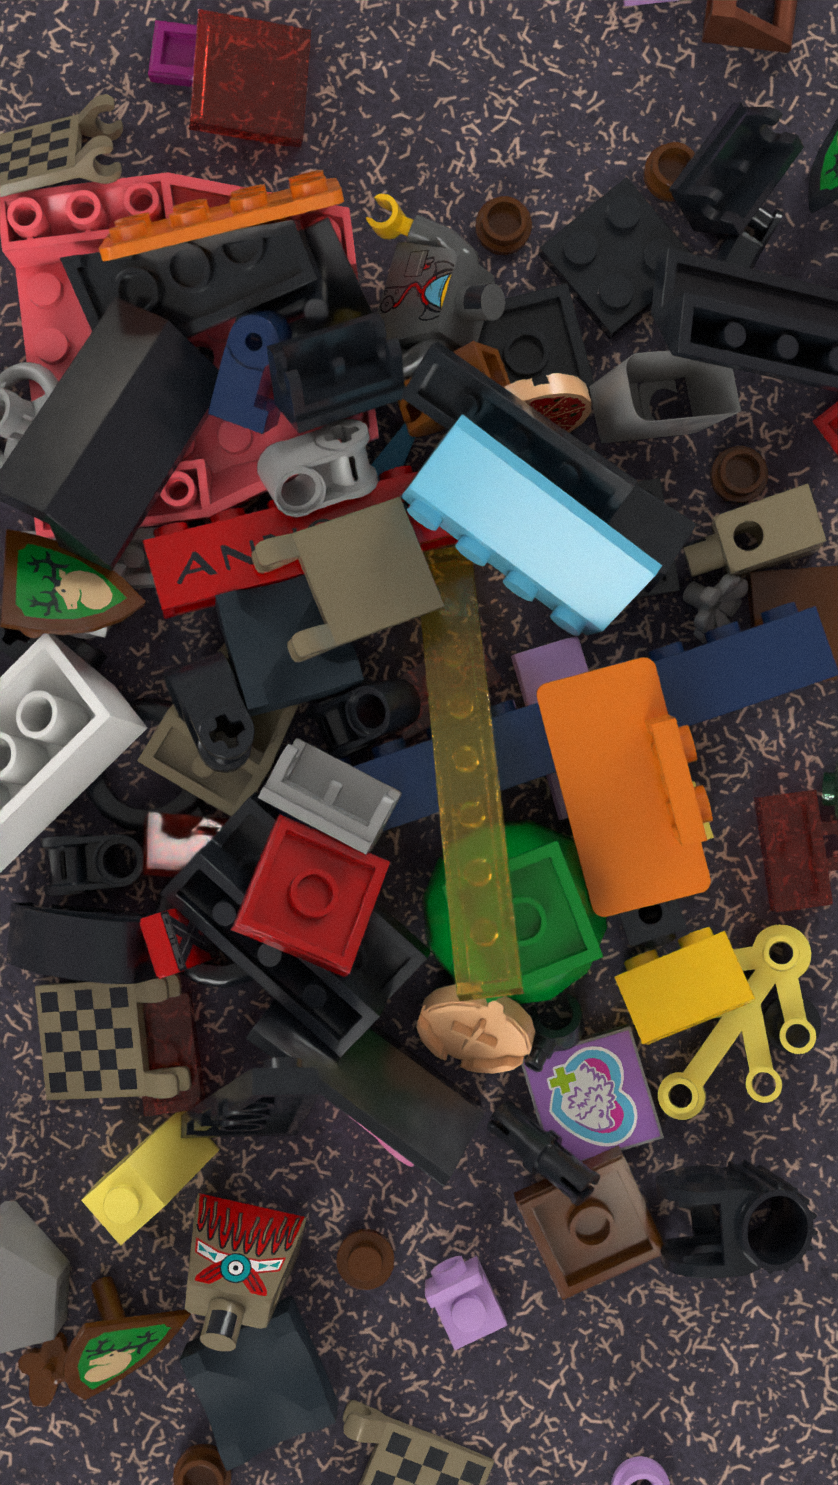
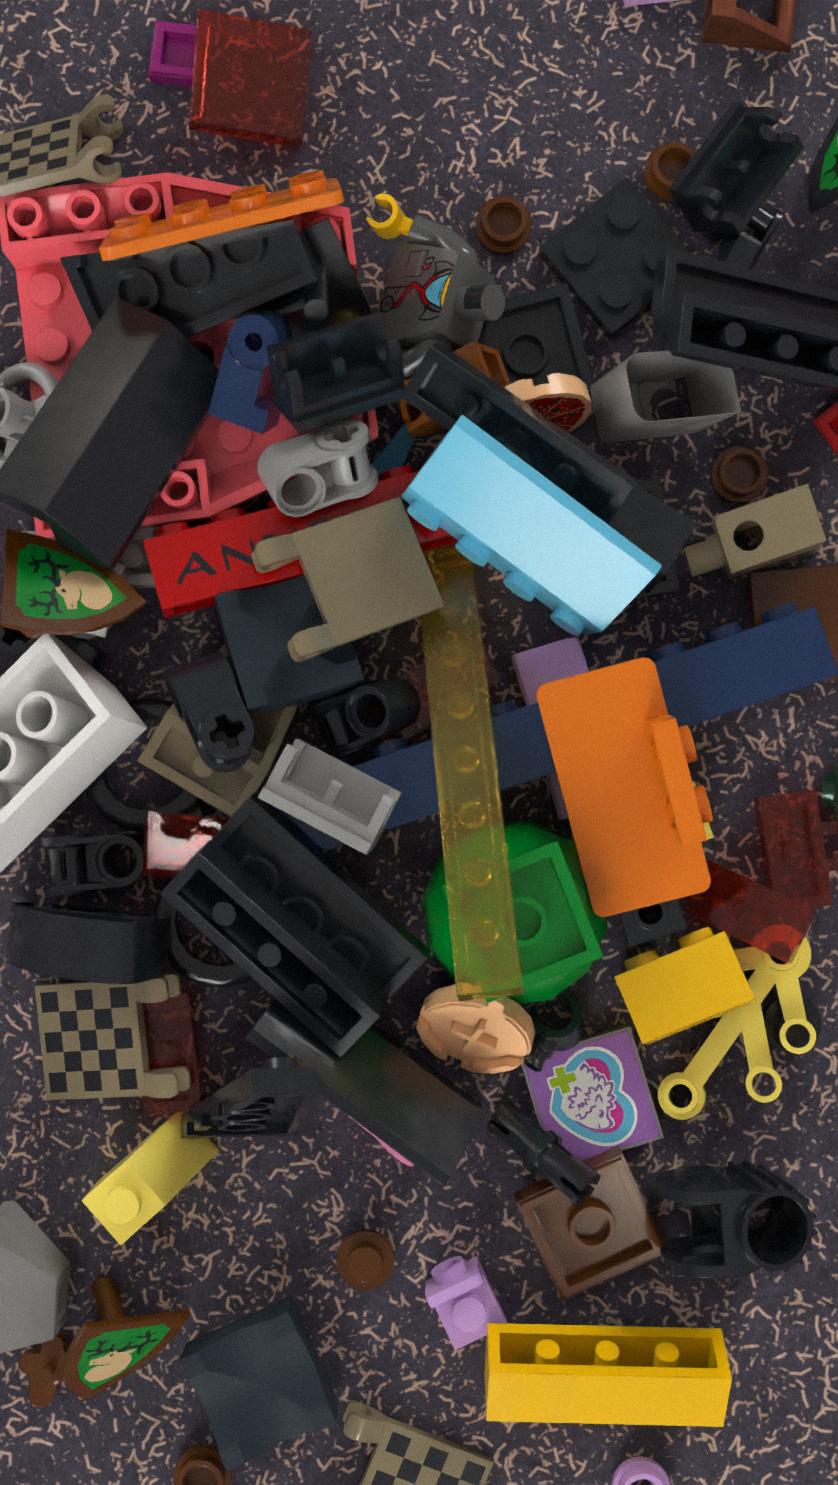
(175, 943): tile -> none
(238, 1266): torso -> none
(311, 896): red tile -> none
(606, 1375): none -> yellow brick
(715, 602): light grey plant -> none
(752, 912): none -> clear red plate

